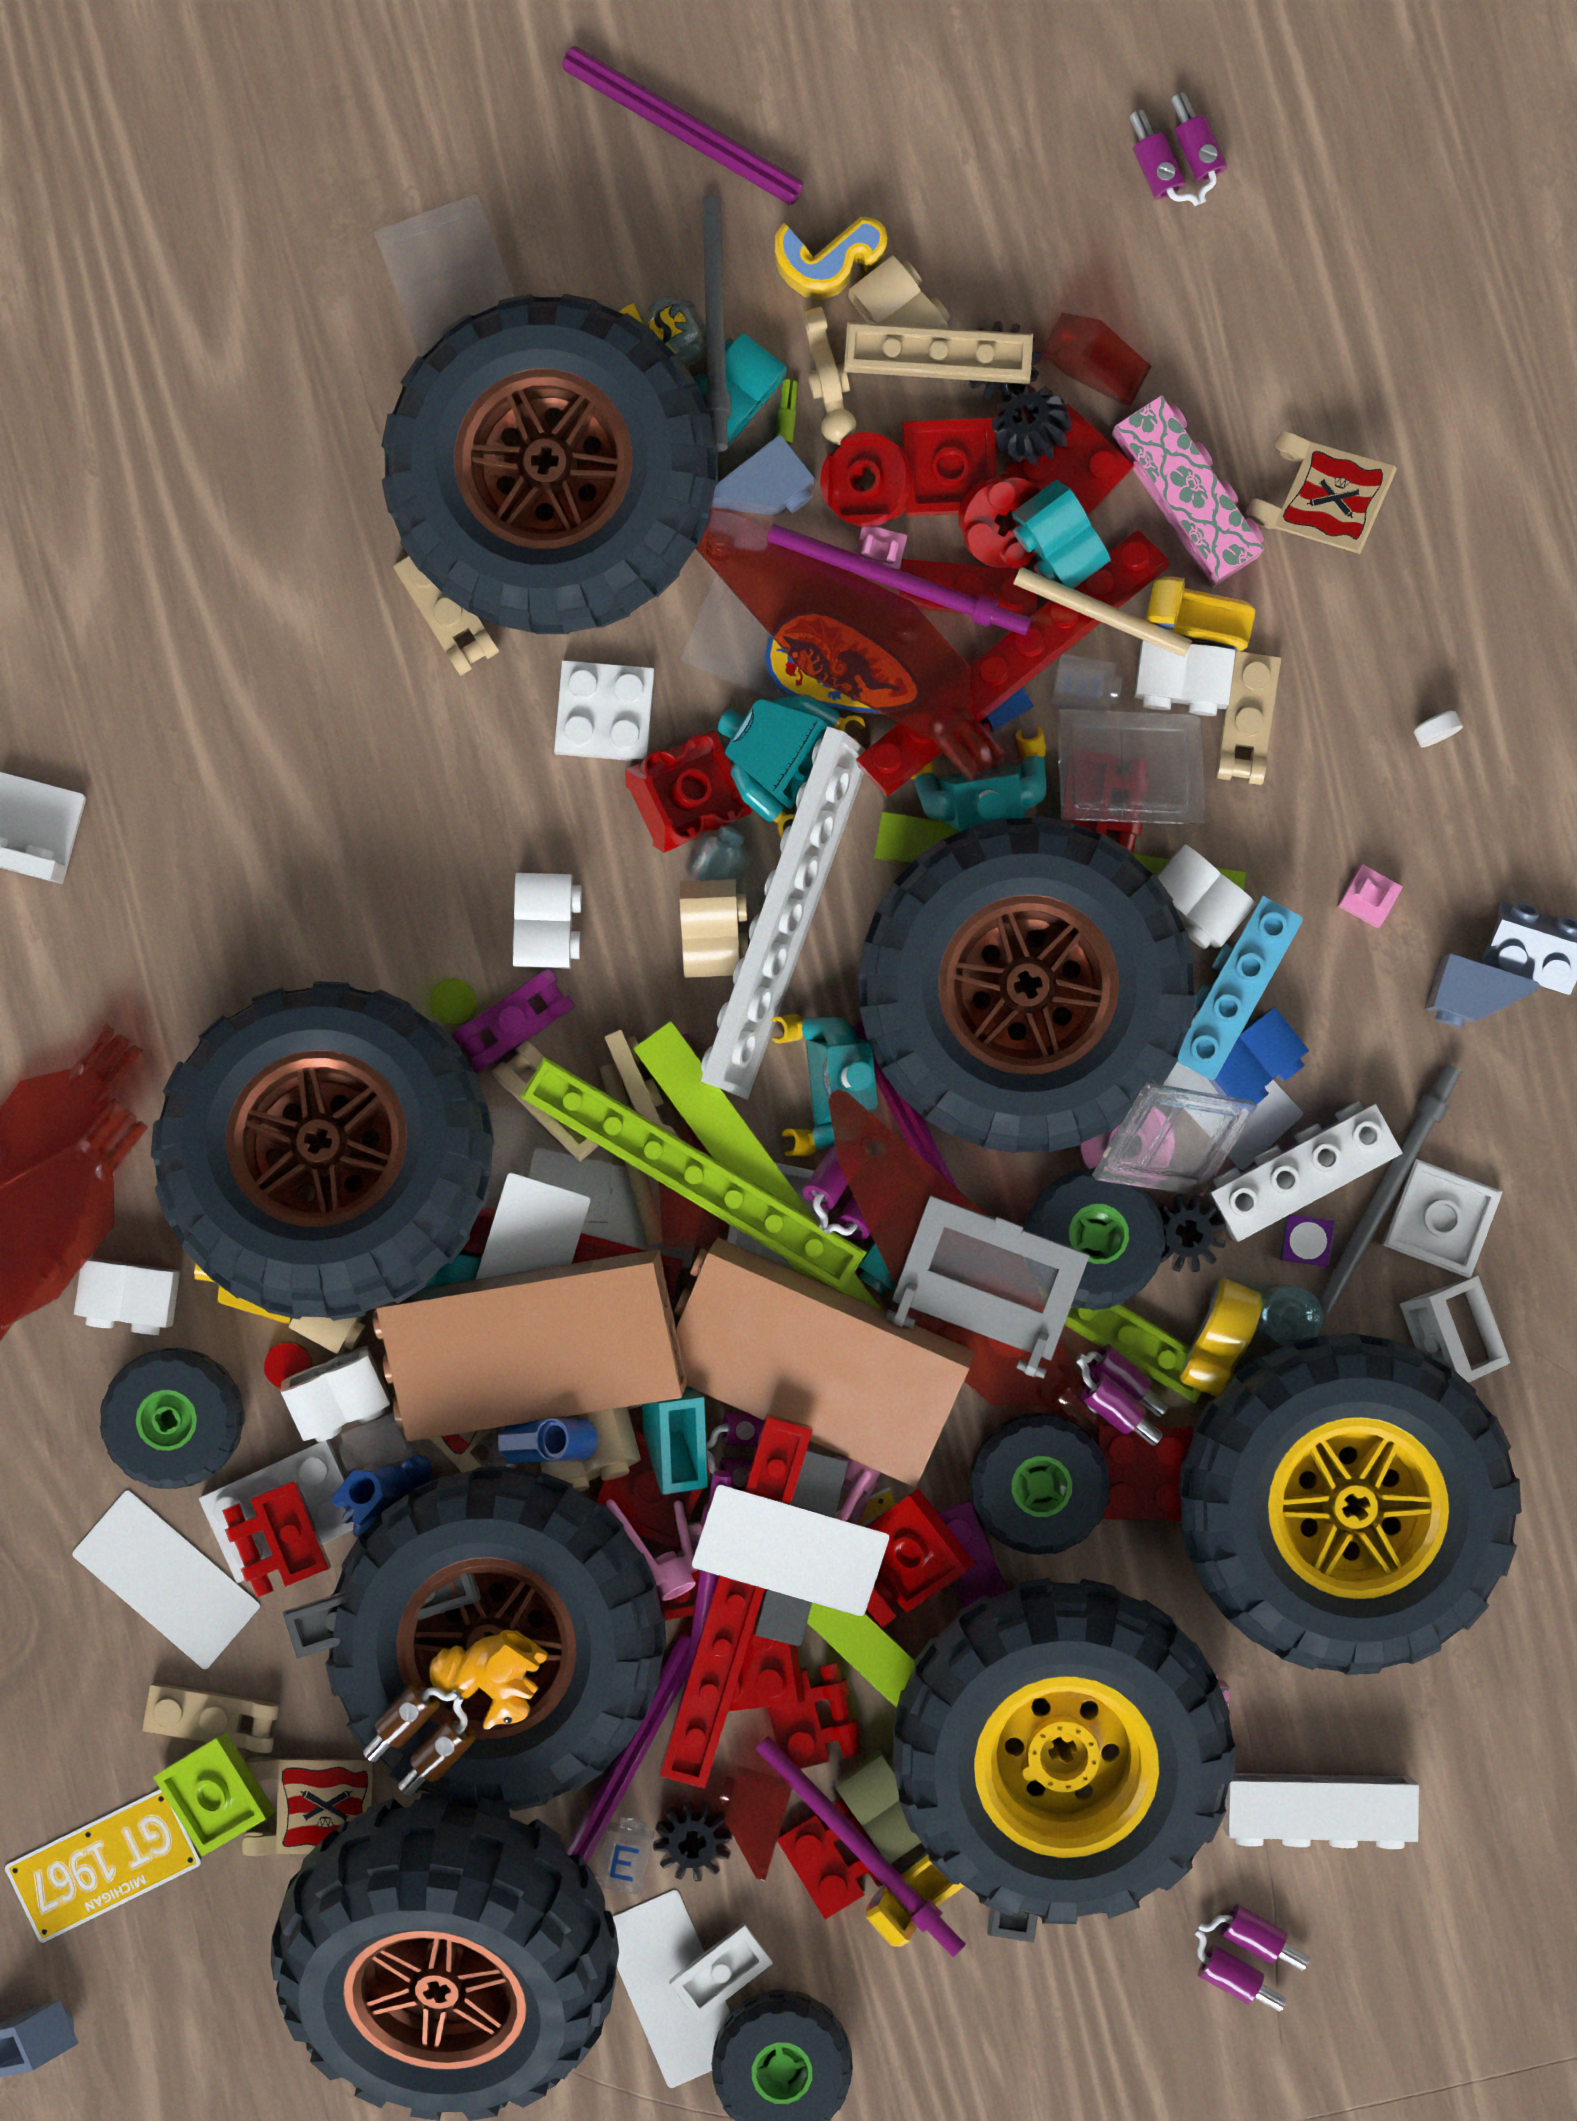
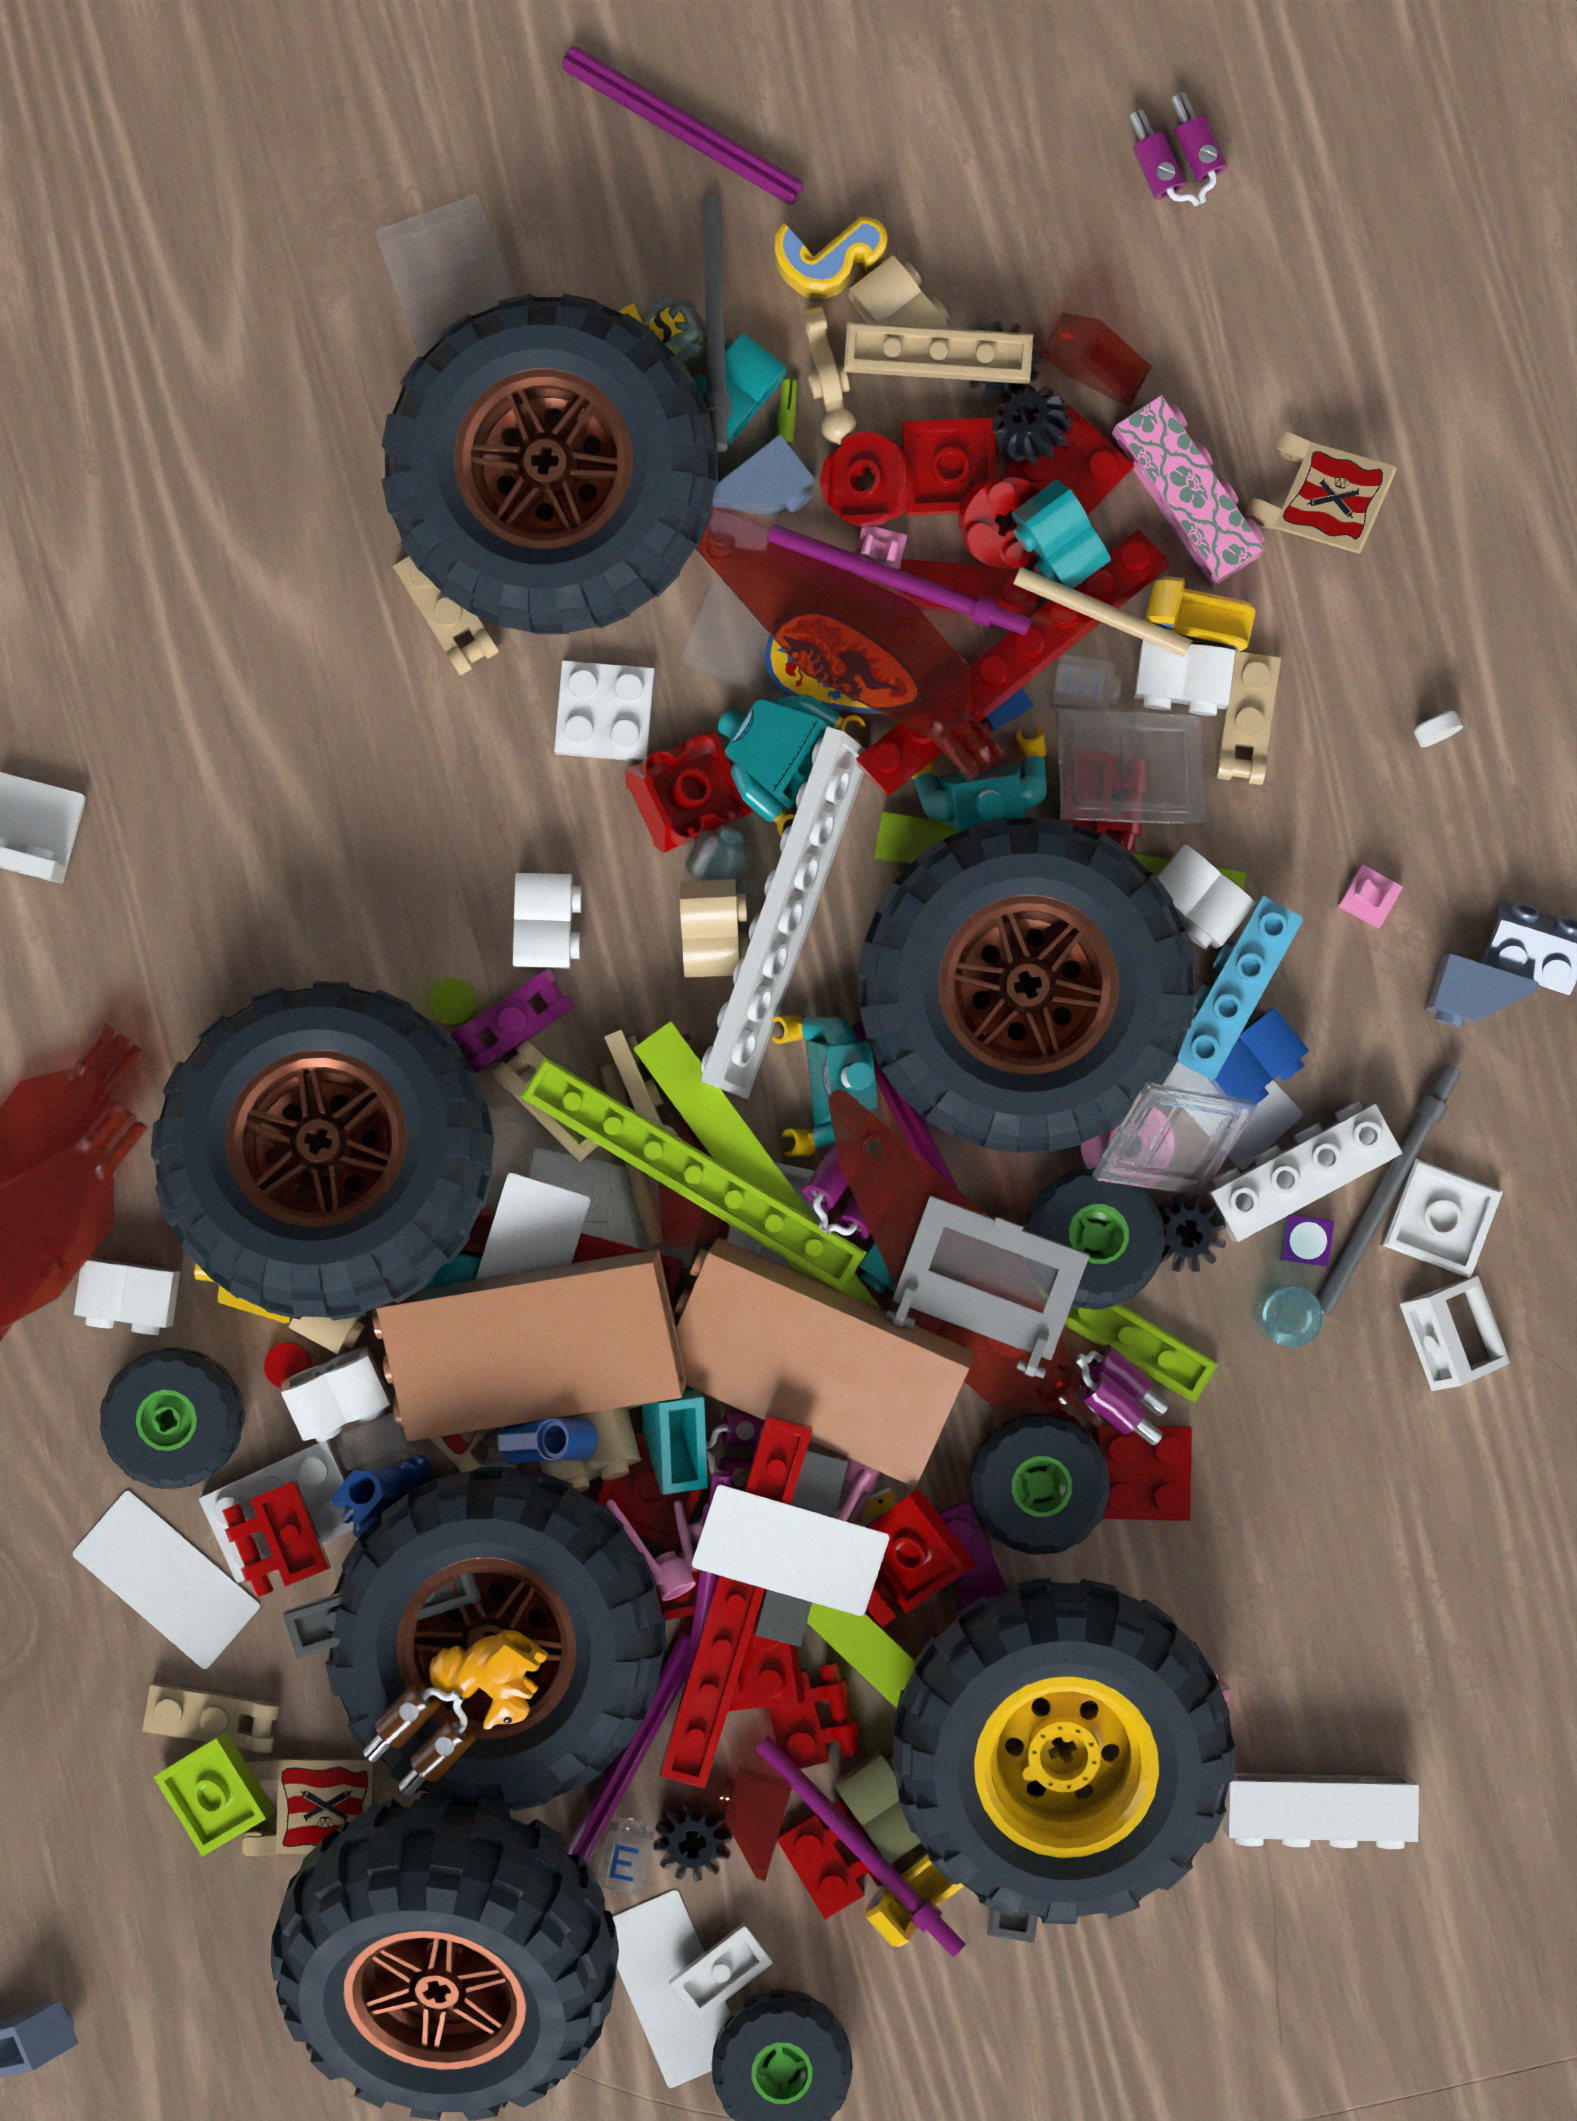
(102, 1865): yellow sticker -> none
(1222, 1337): yellow animal -> none
(1237, 1976): magenta piece -> none
(1248, 1507): black wheel -> none

